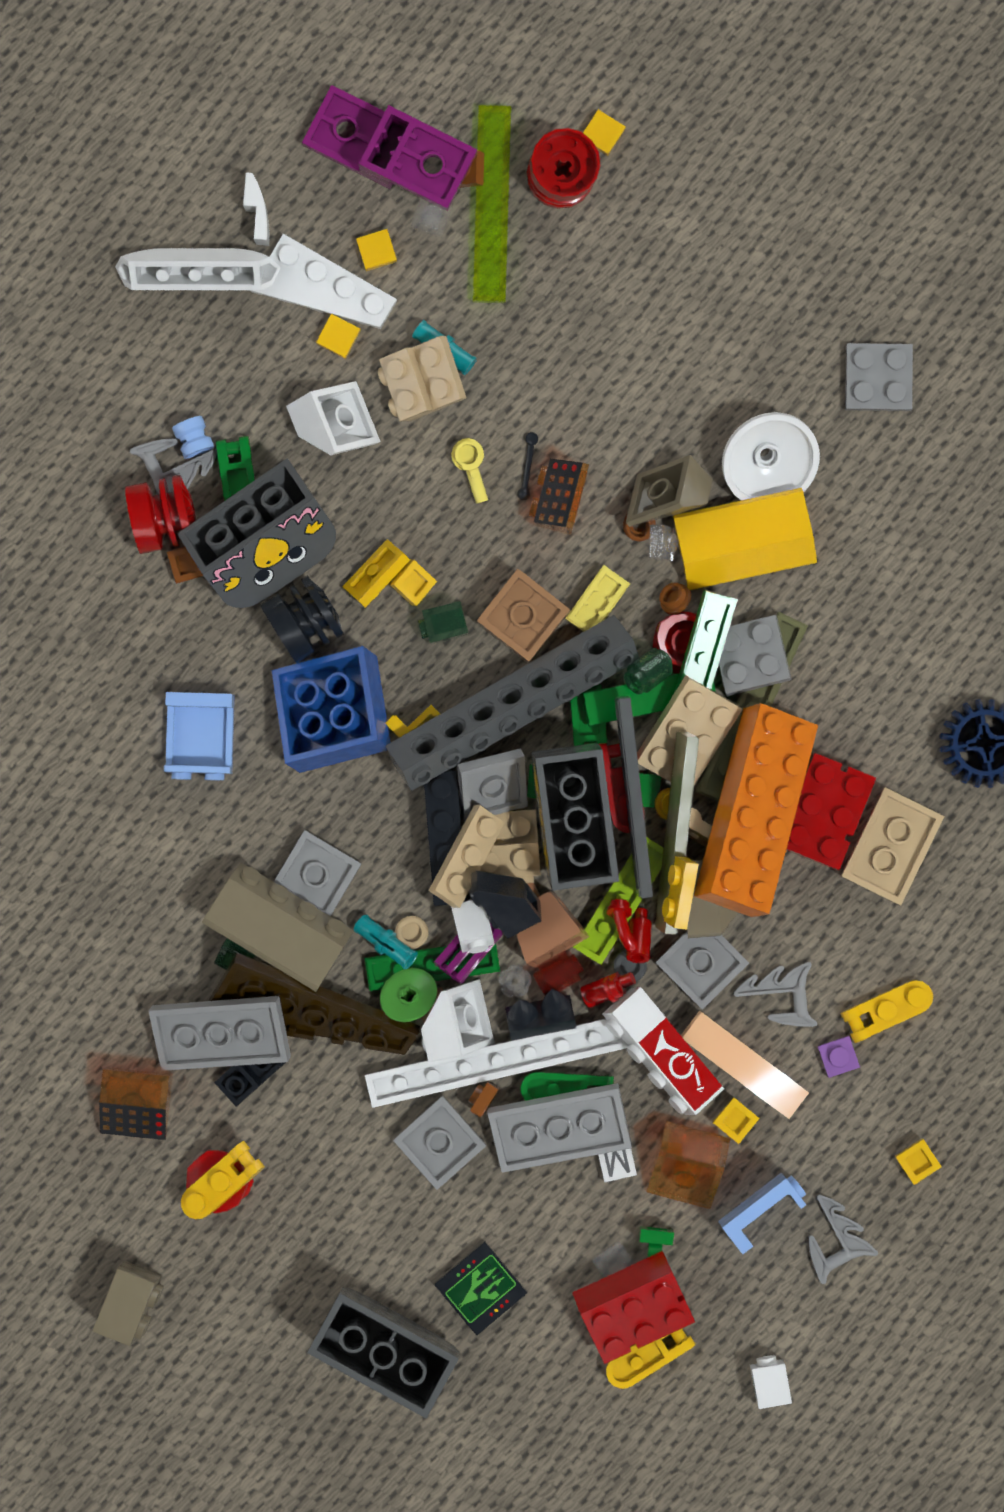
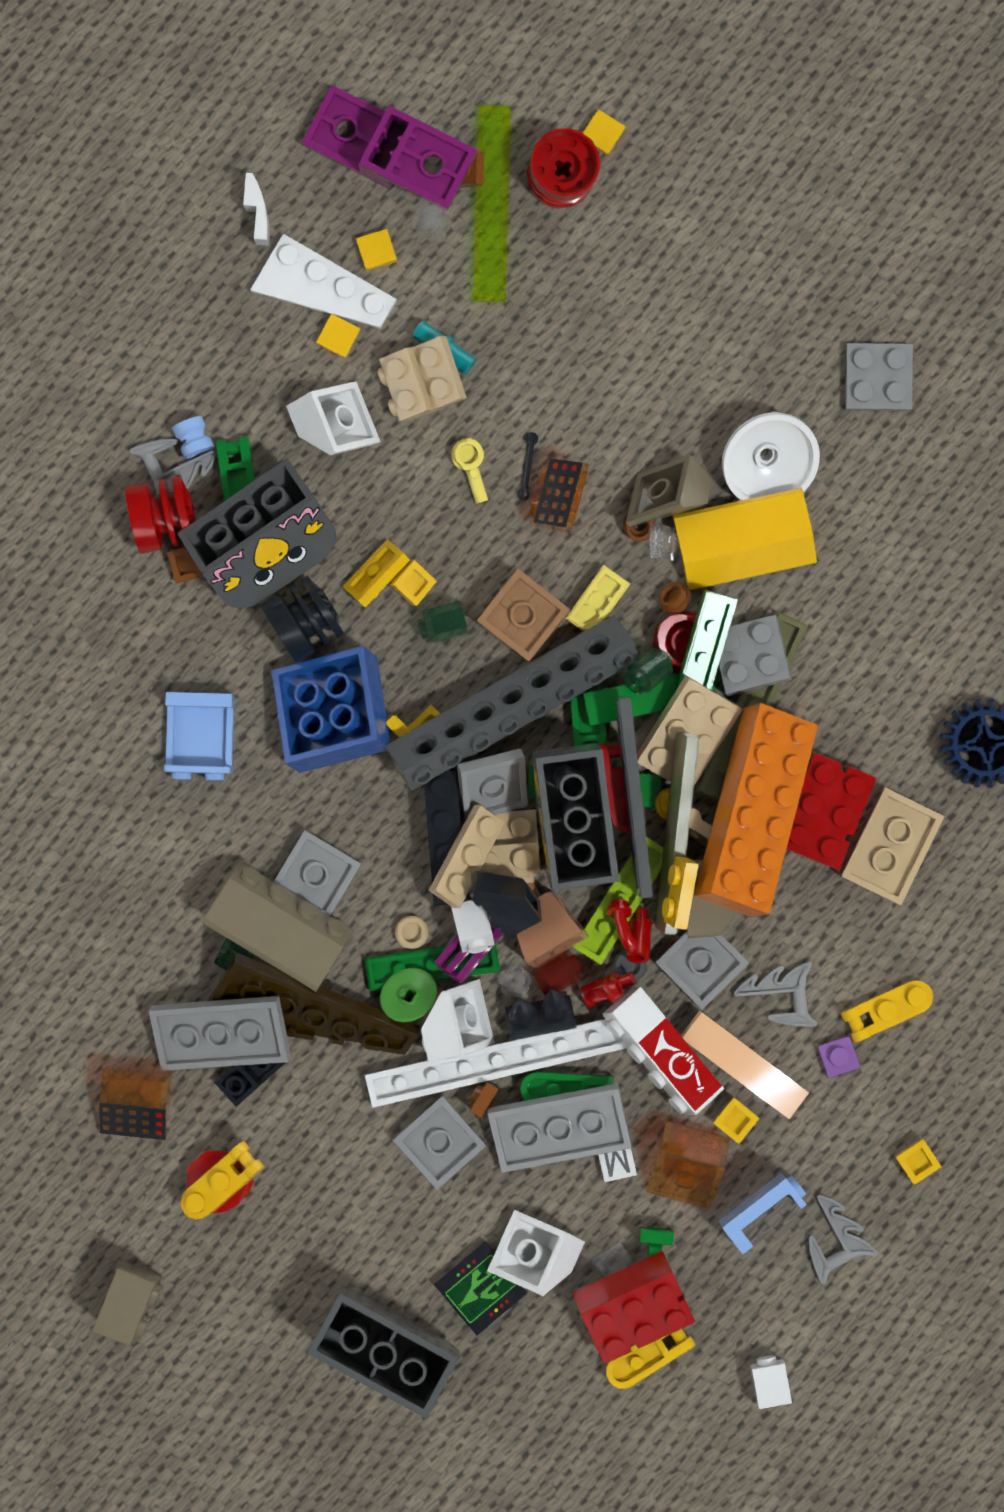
(197, 269): white brick -> none
(385, 941): teal pin -> none
(535, 1254): none -> white slope

